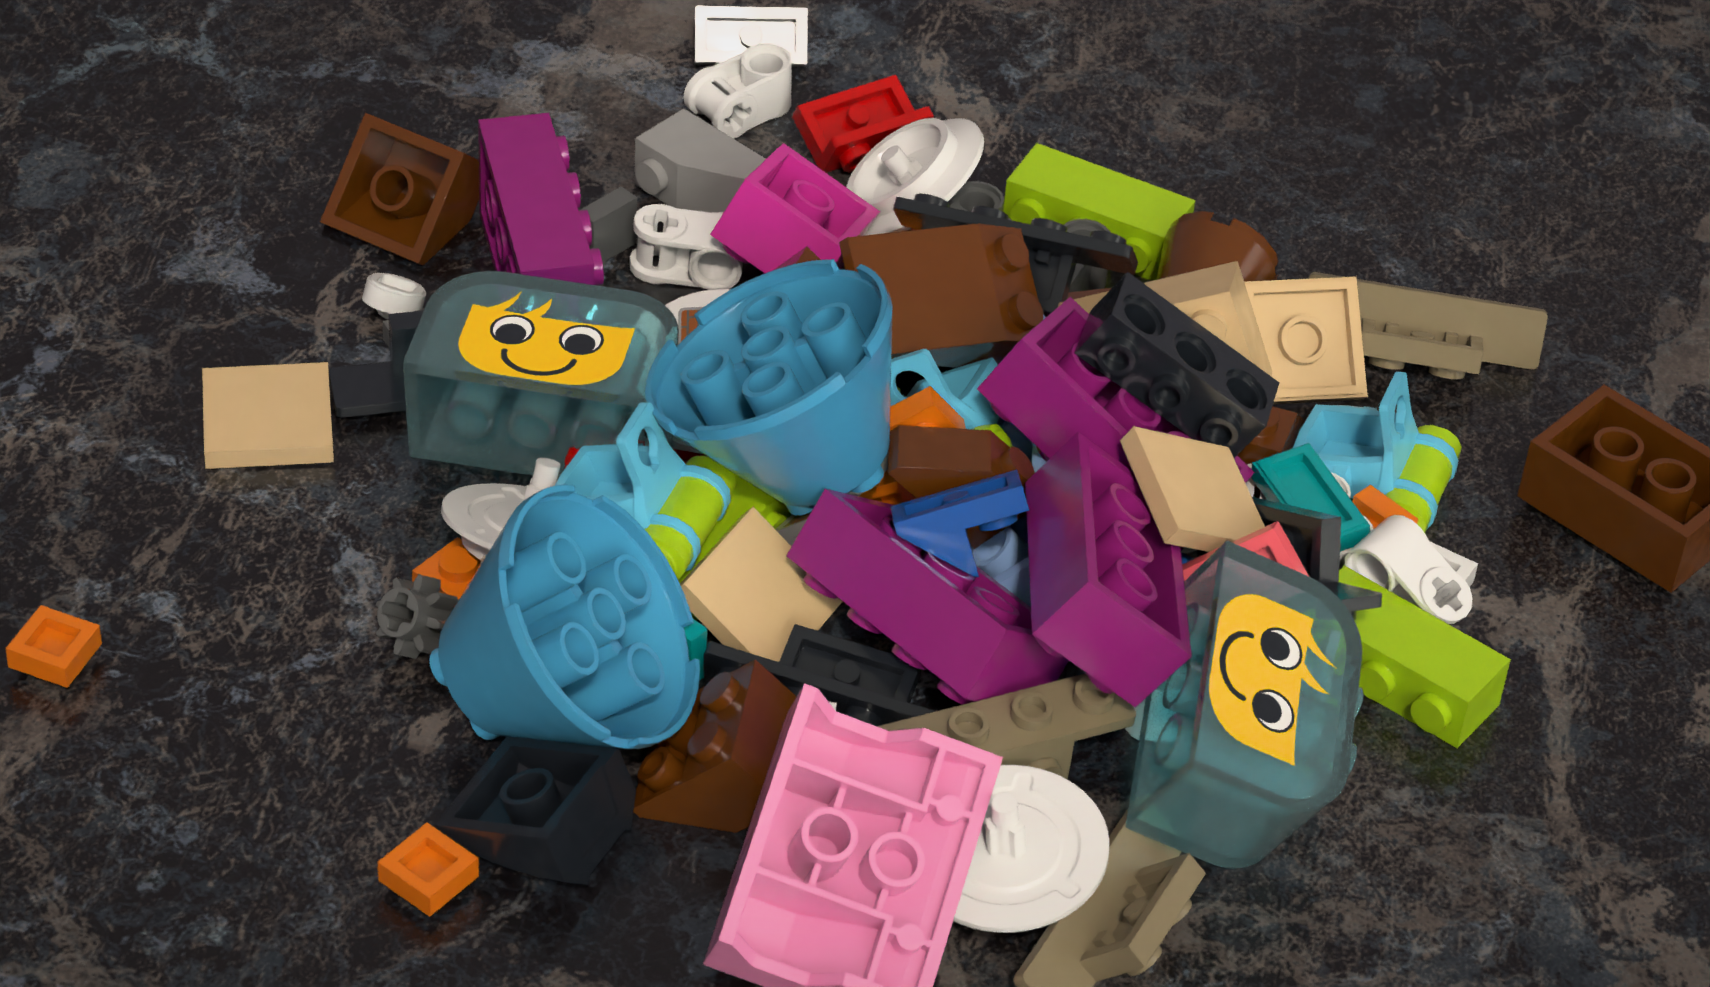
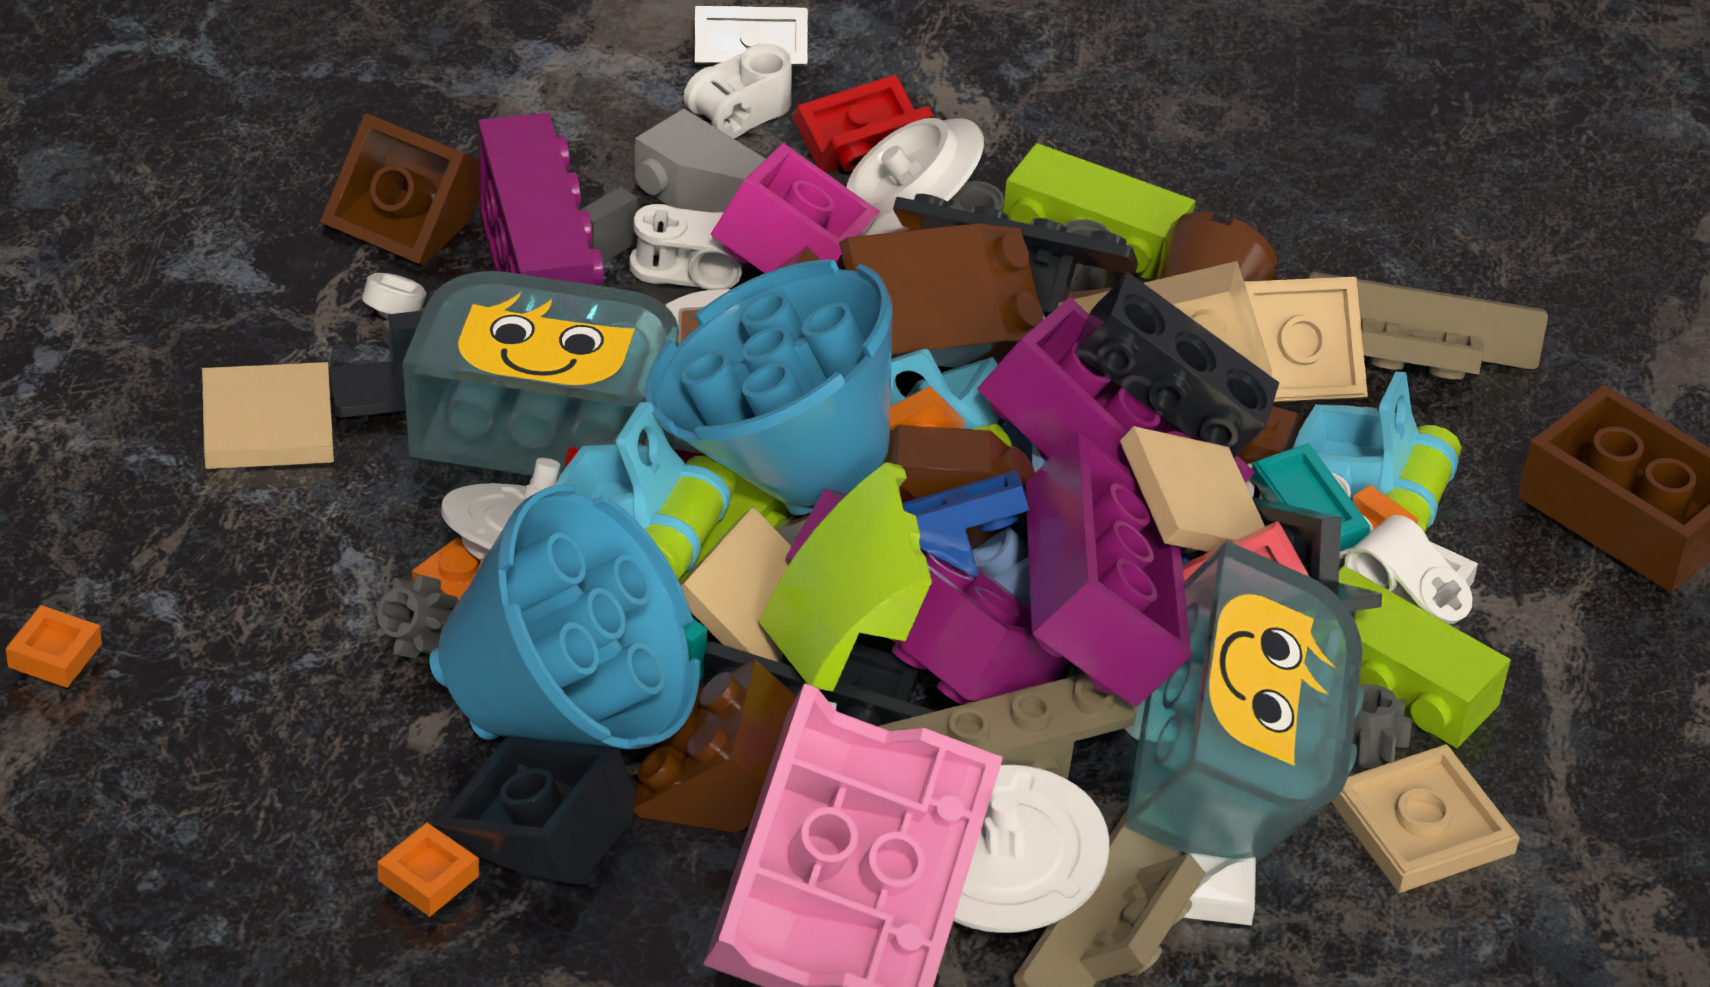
(849, 578): none -> lime slope
(1225, 891): none -> white tile
(1379, 727): none -> dark grey gear
(1424, 818): none -> tan tile

